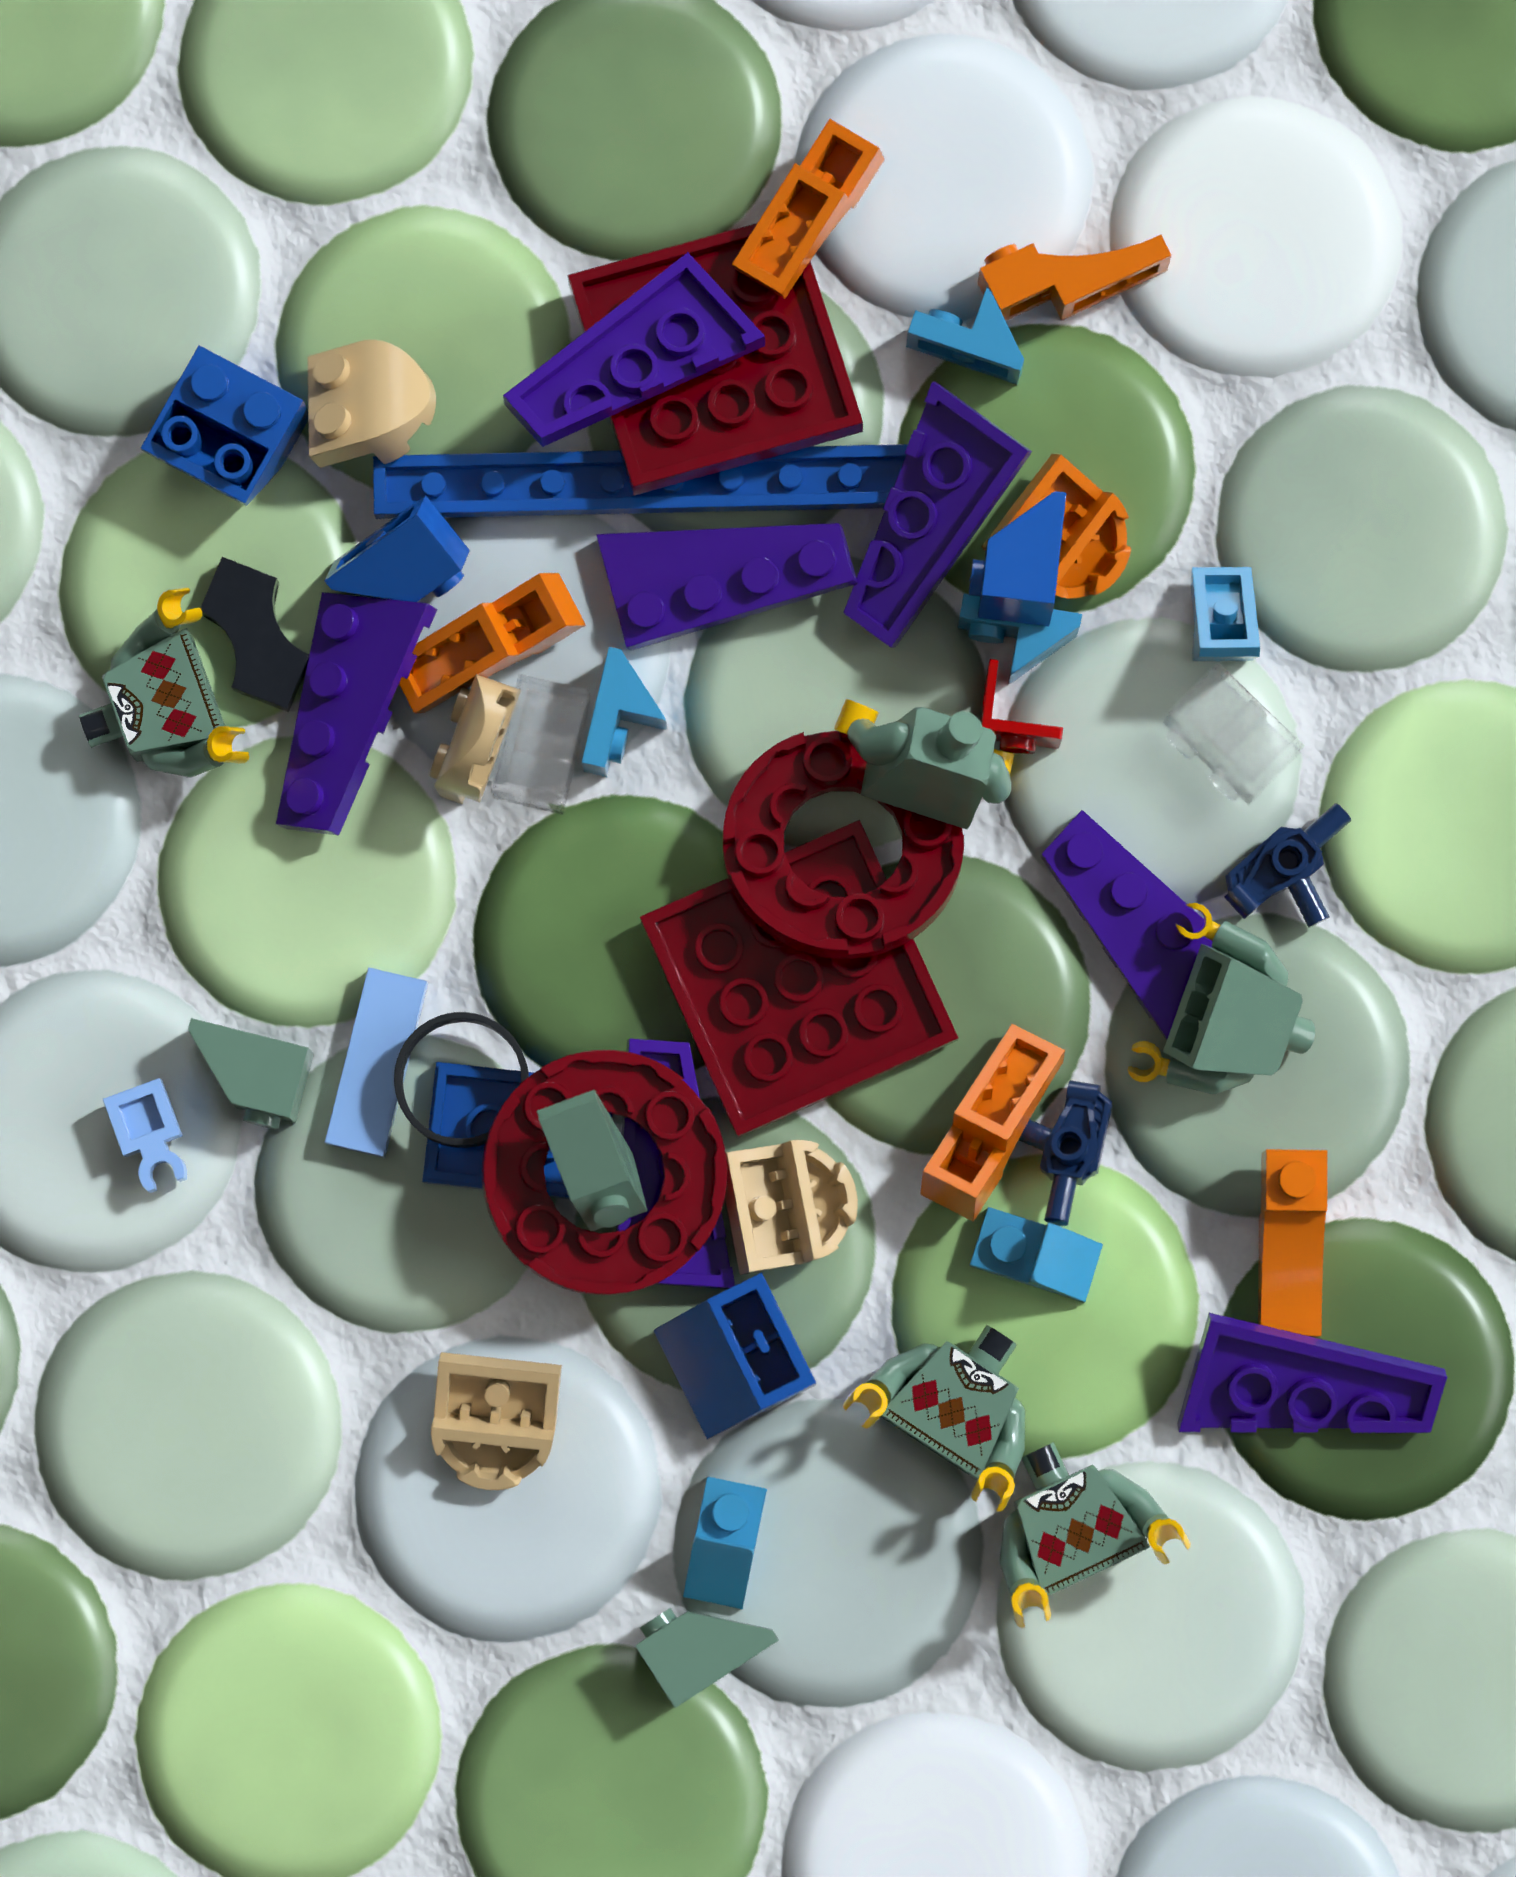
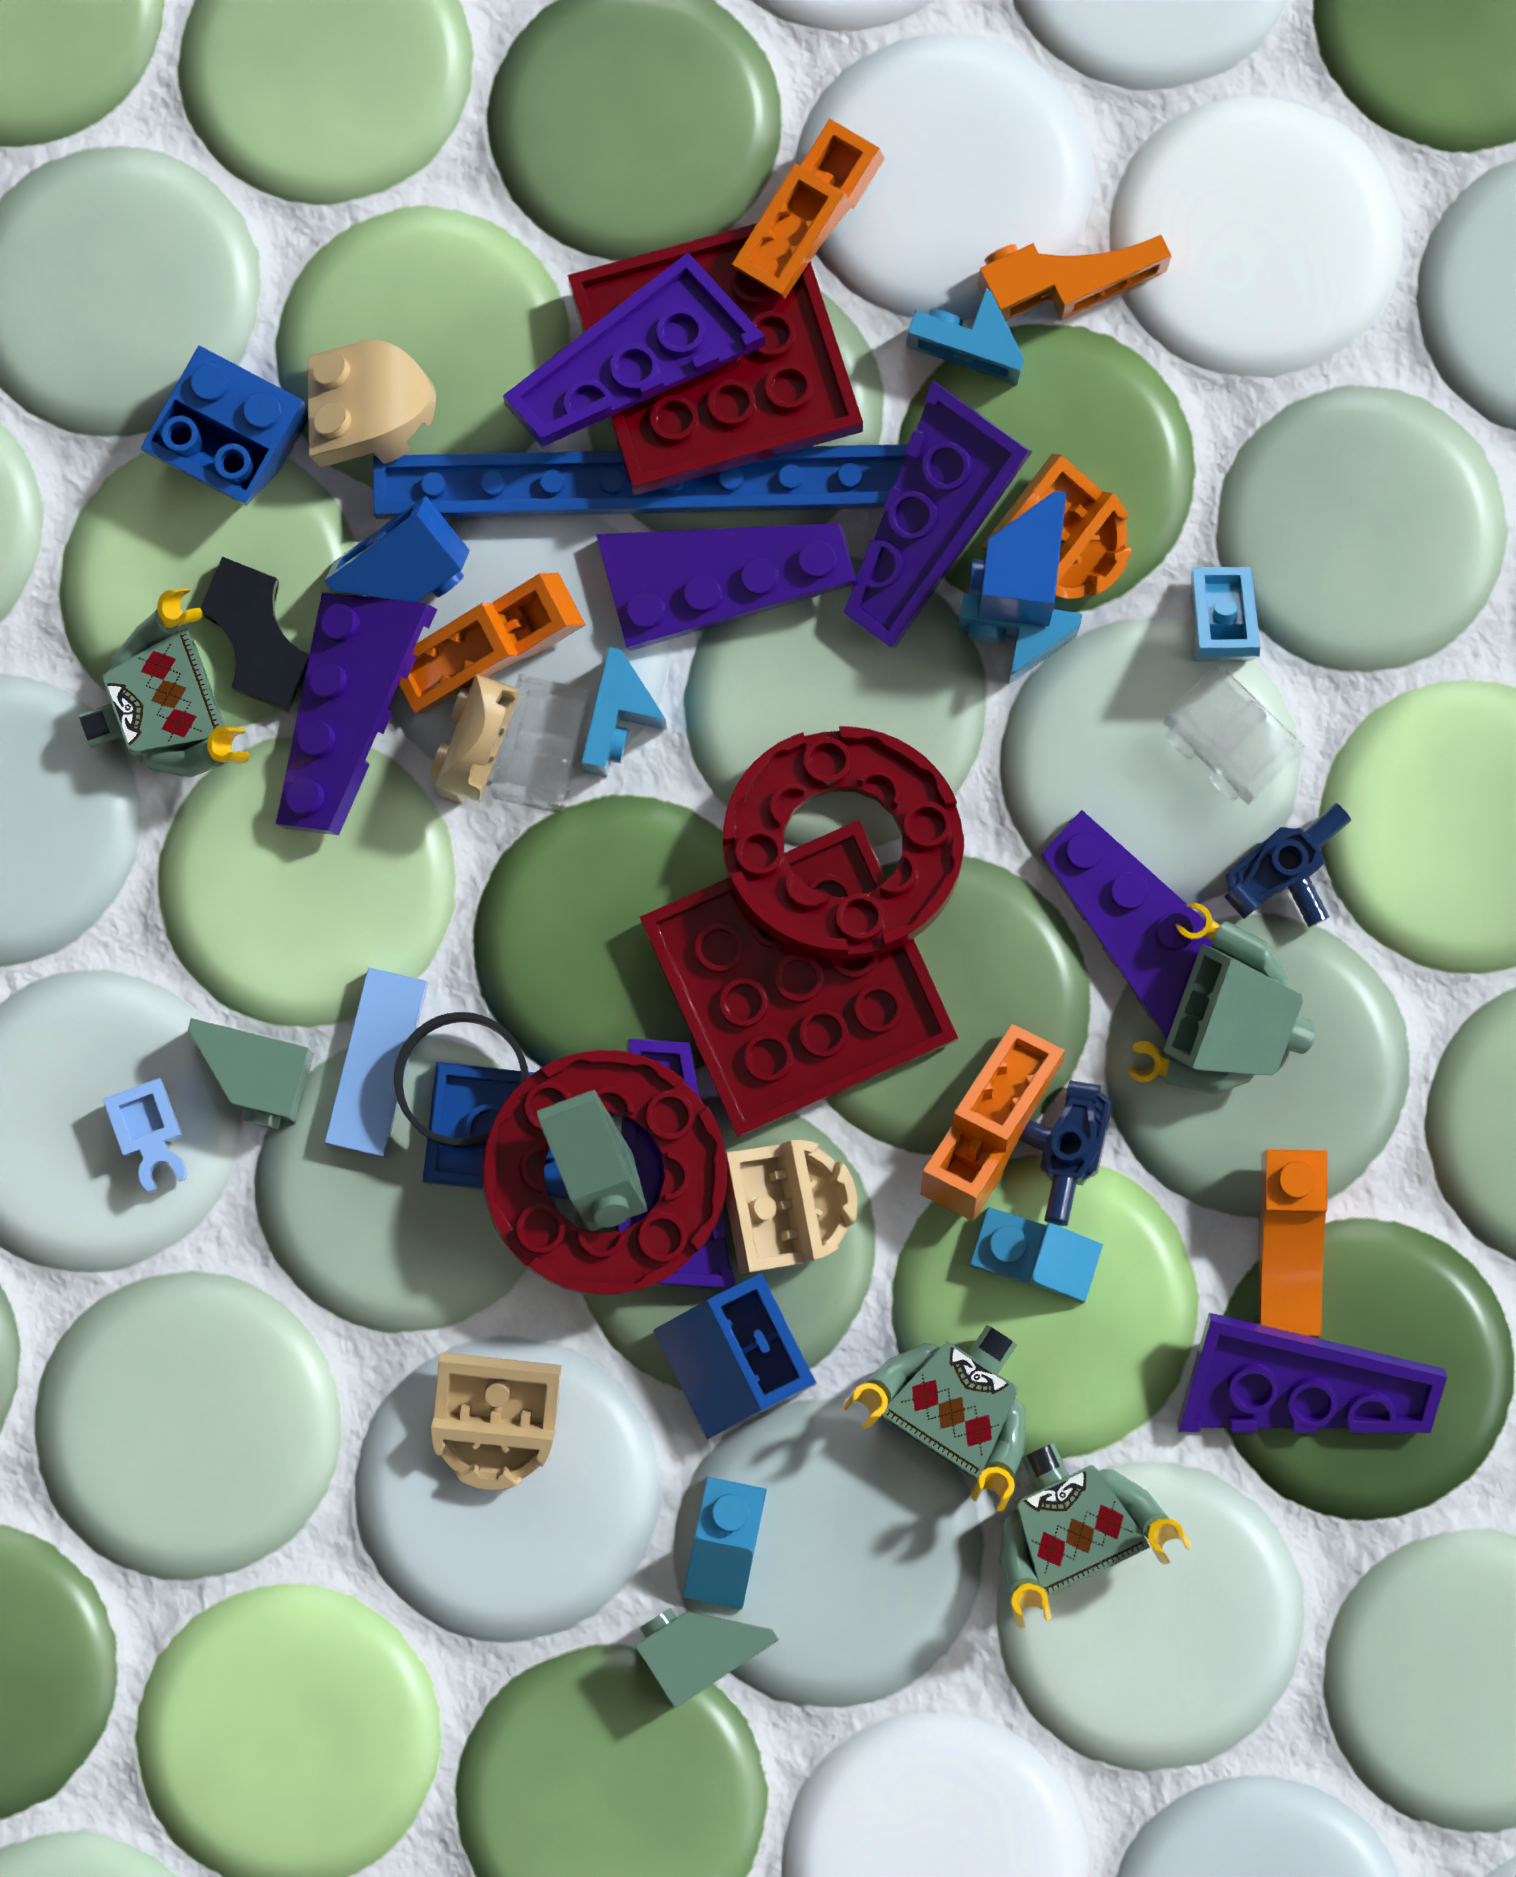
(928, 761): sand green torso -> none
(1013, 735): red bracket -> none

